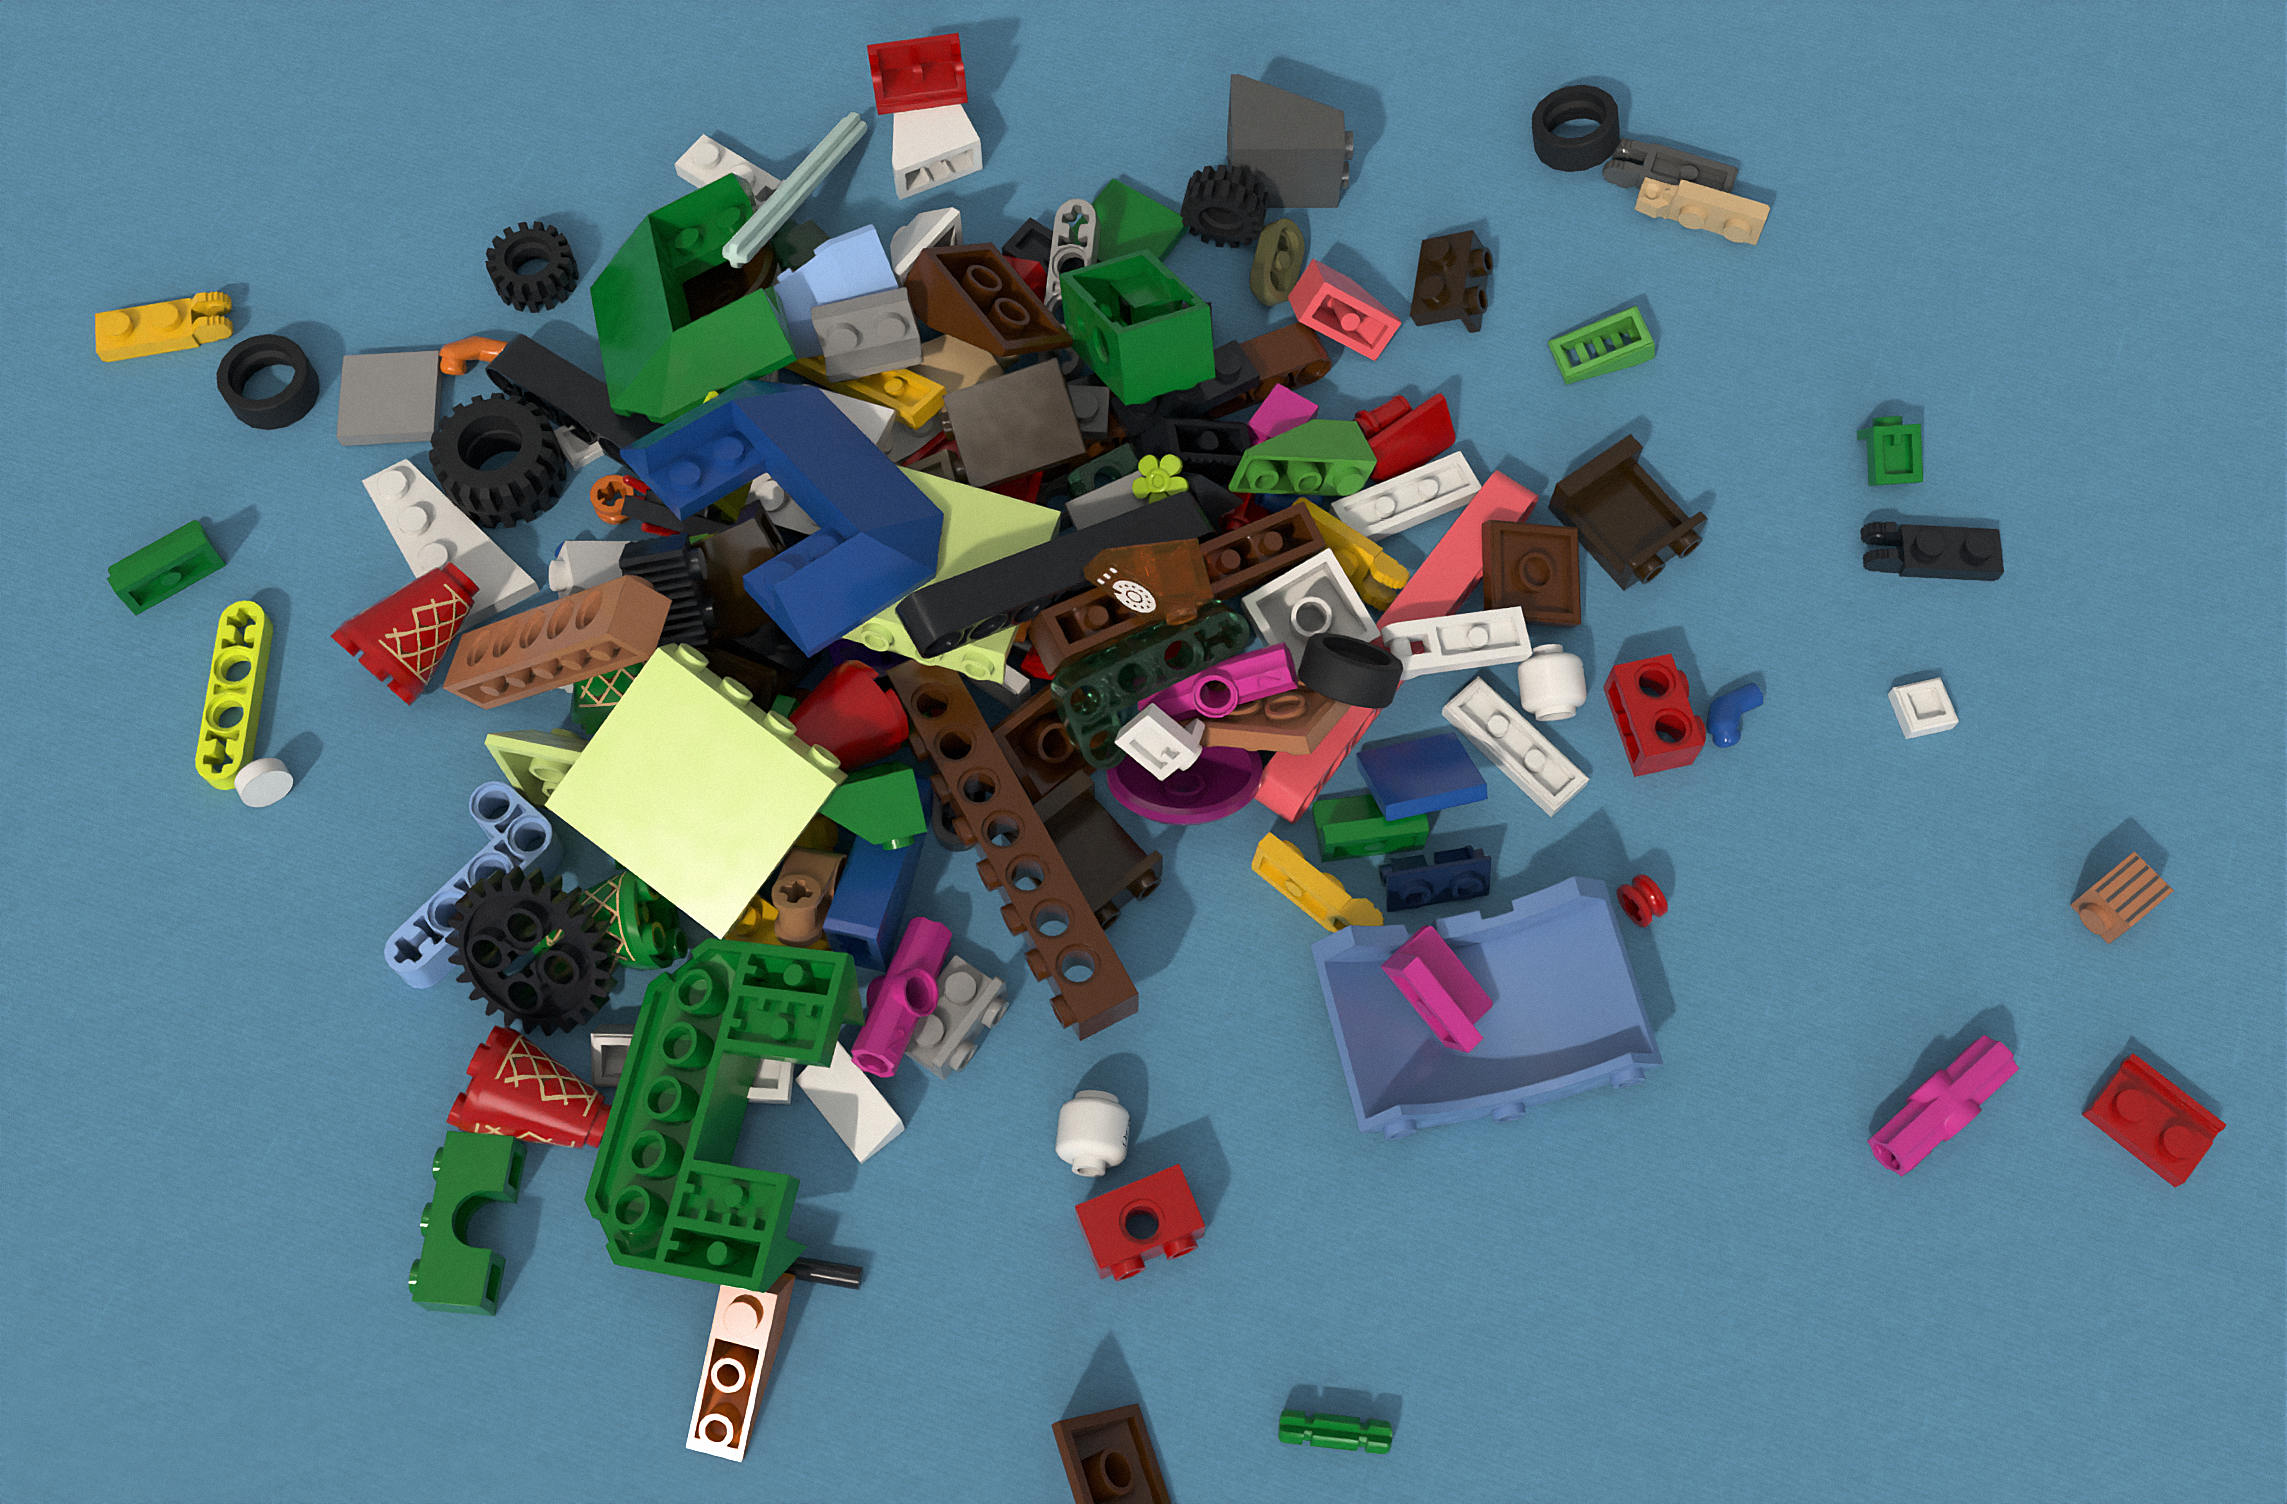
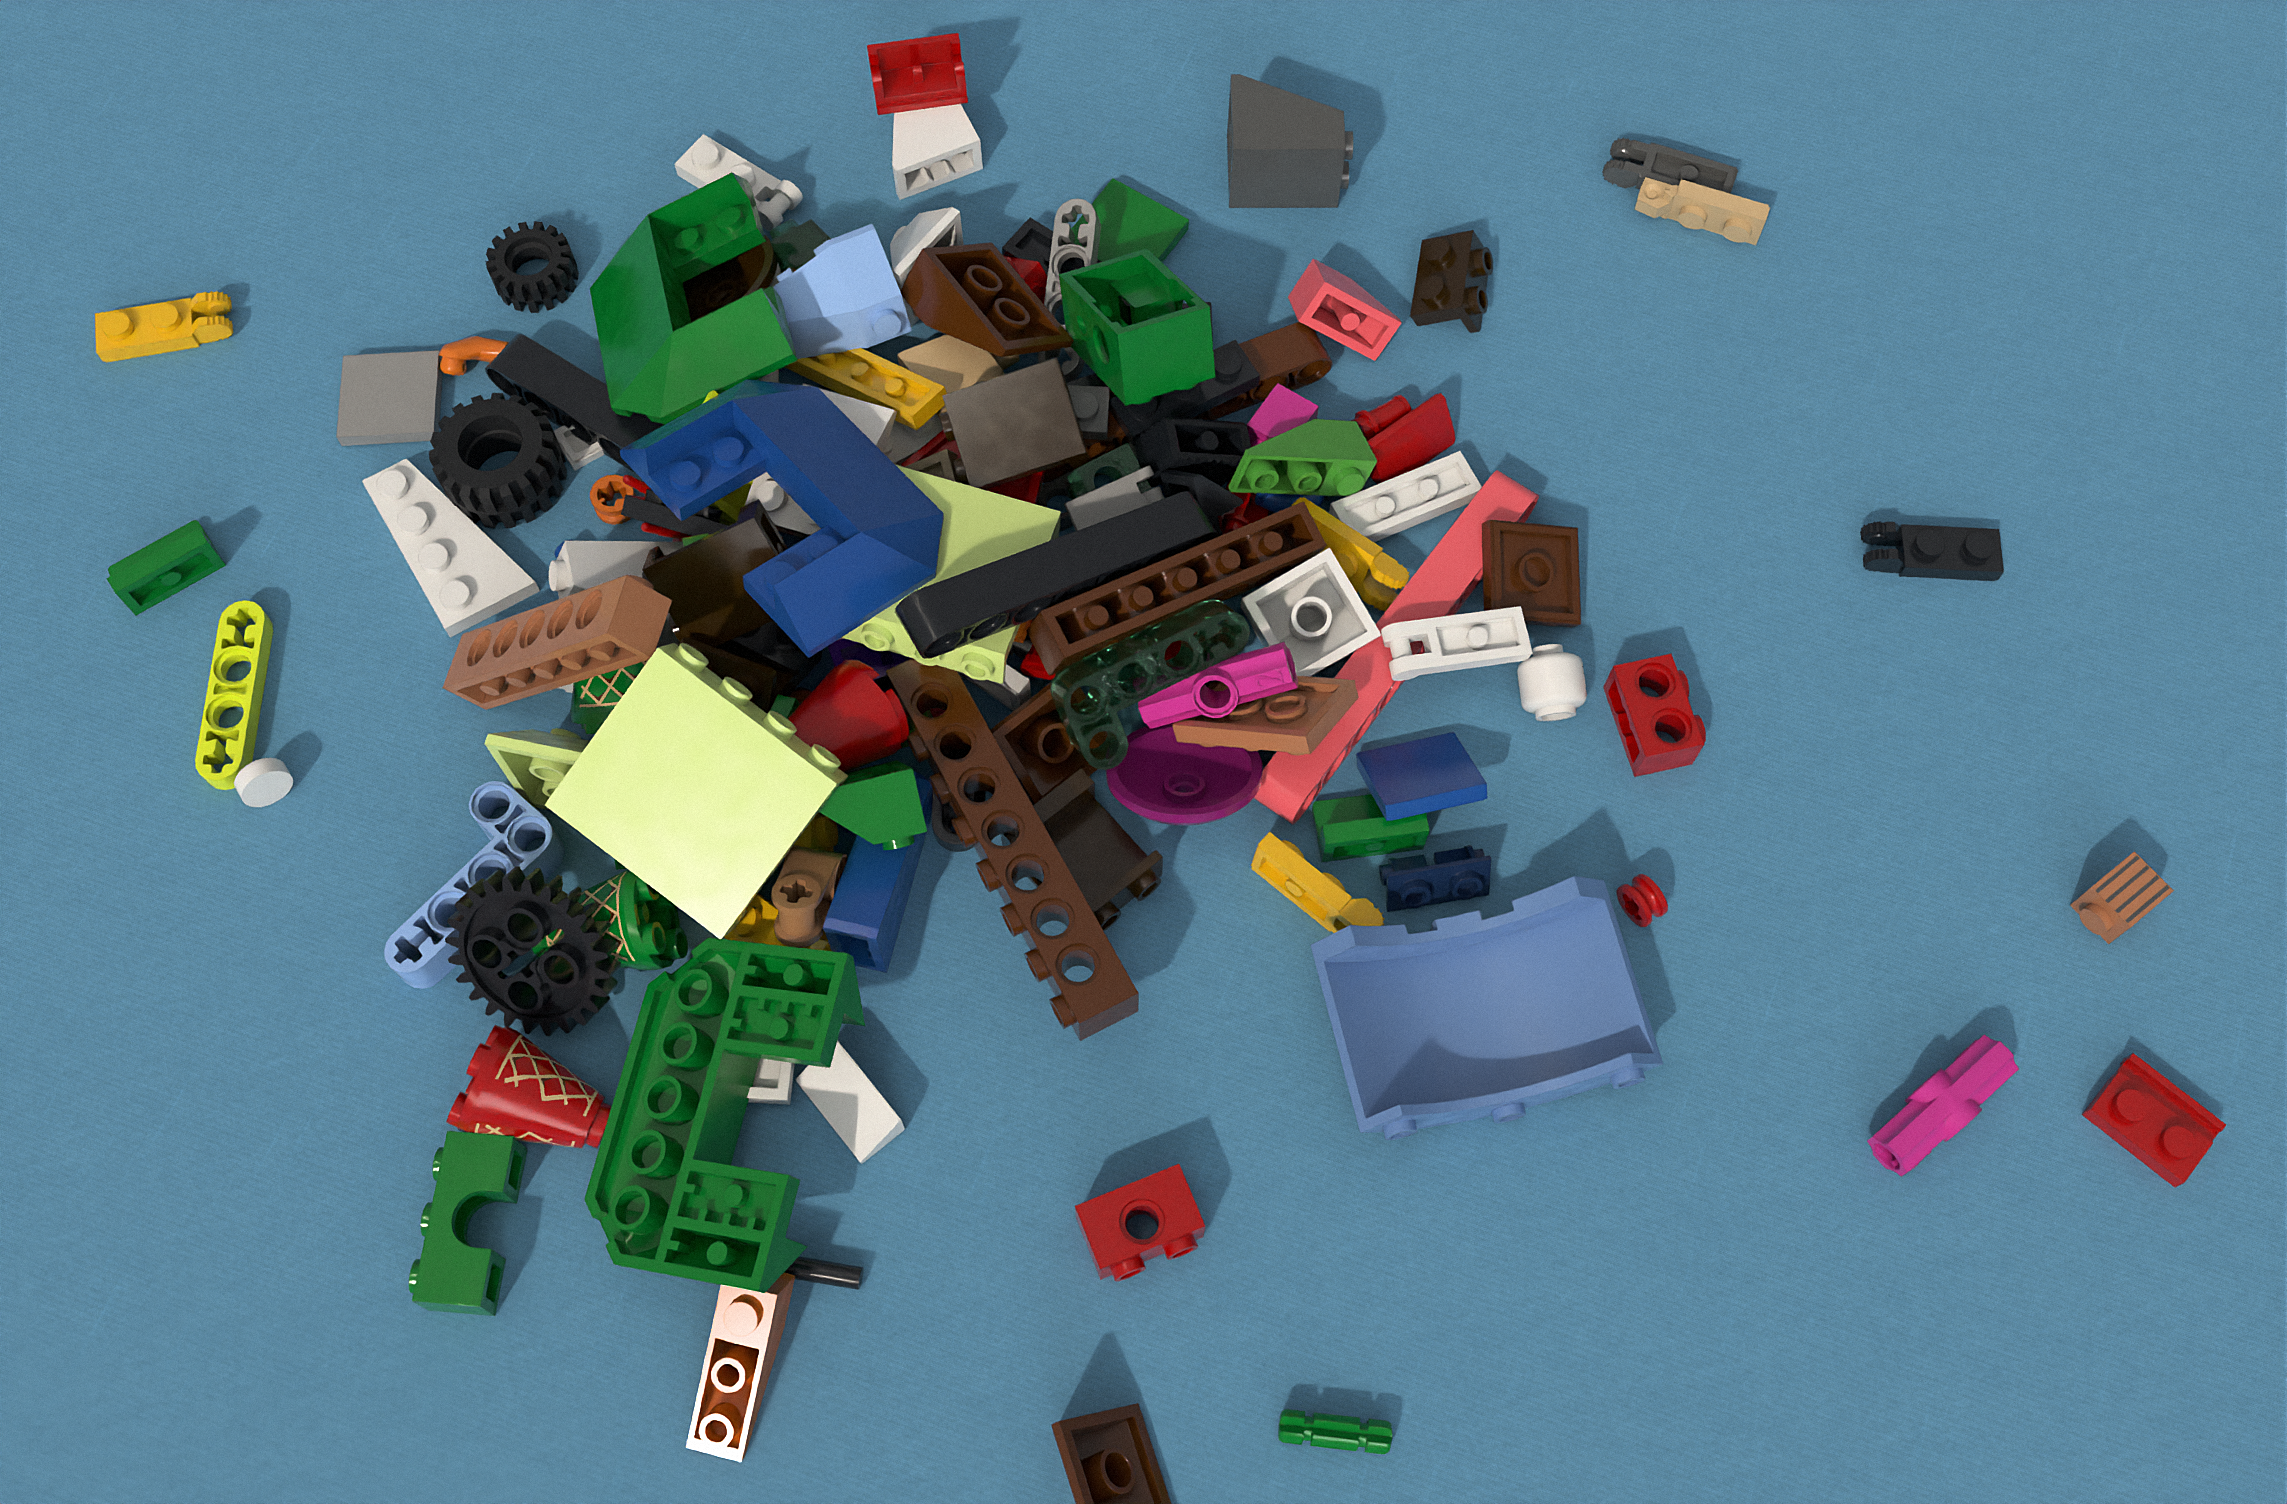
(250, 357): black tyre -> none
(410, 629): red cone -> none
(609, 1052): light grey slope -> none
(676, 574): black brick -> none
(794, 191): light aqua axle -> none
(868, 335): light grey bracket -> none
(901, 997): dark pink piece -> none
(964, 1008): light grey bracket -> none
(1092, 1133): white head -> none
(1154, 579): clear orange slope -> none
(1159, 478): lime plant -> none
(1160, 741): white bracket -> none
(1224, 206): black tyre -> none
(1277, 262): olive plate -> none
(1350, 670): black tyre -> none
(1439, 988): dark pink panel -> none
(1515, 746): white tile -> none
(1572, 104): black tyre -> none
(1612, 327): bright green slope -> none
(1625, 516): dark brown panel -> none
(1726, 712): blue arm -> none
(1893, 451): green bracket -> none
(1923, 708): white tile -> none

